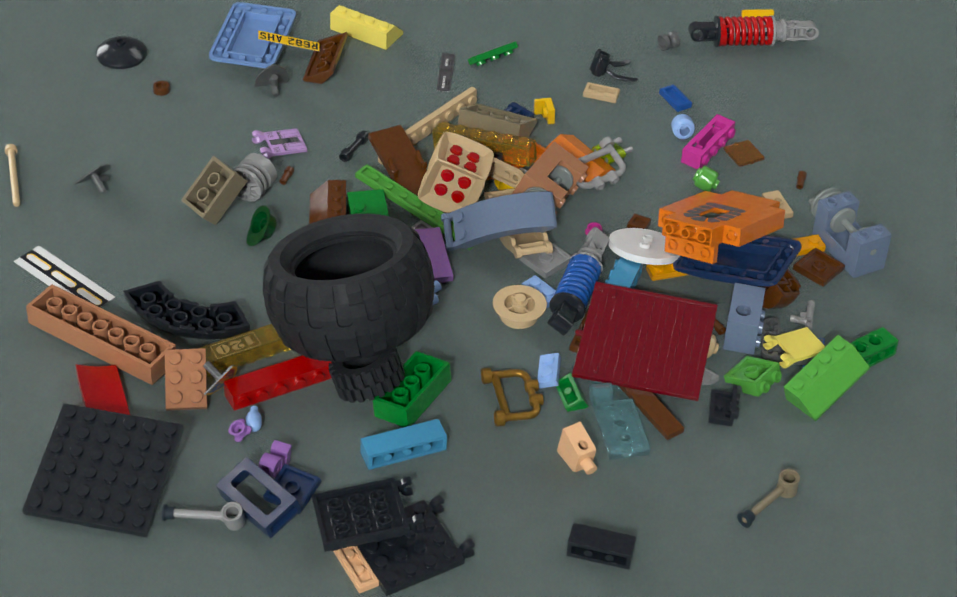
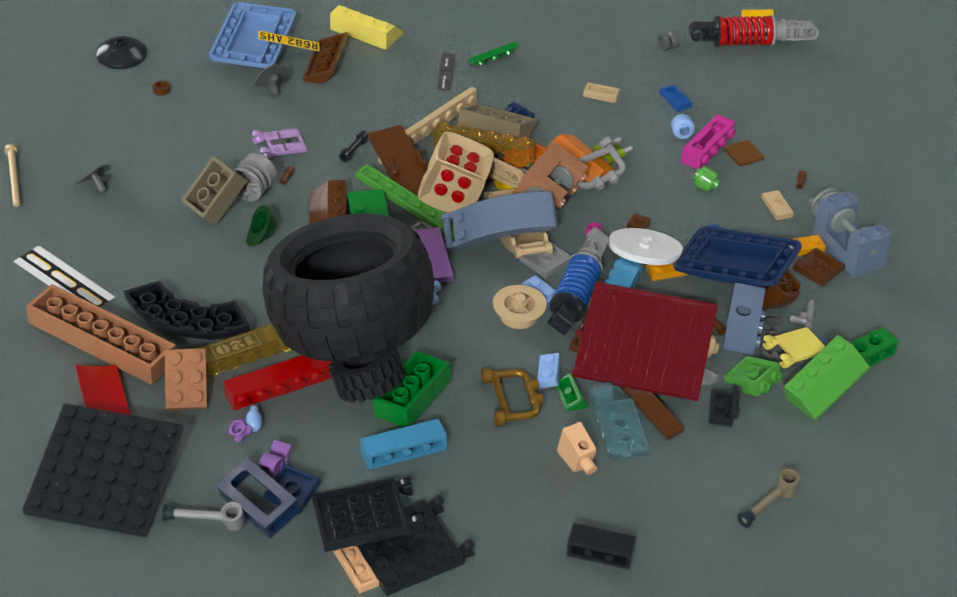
(220, 376): shield -> none
(546, 108): yellow bracket -> none
(600, 64): black plant -> none
(698, 237): orange panel -> none

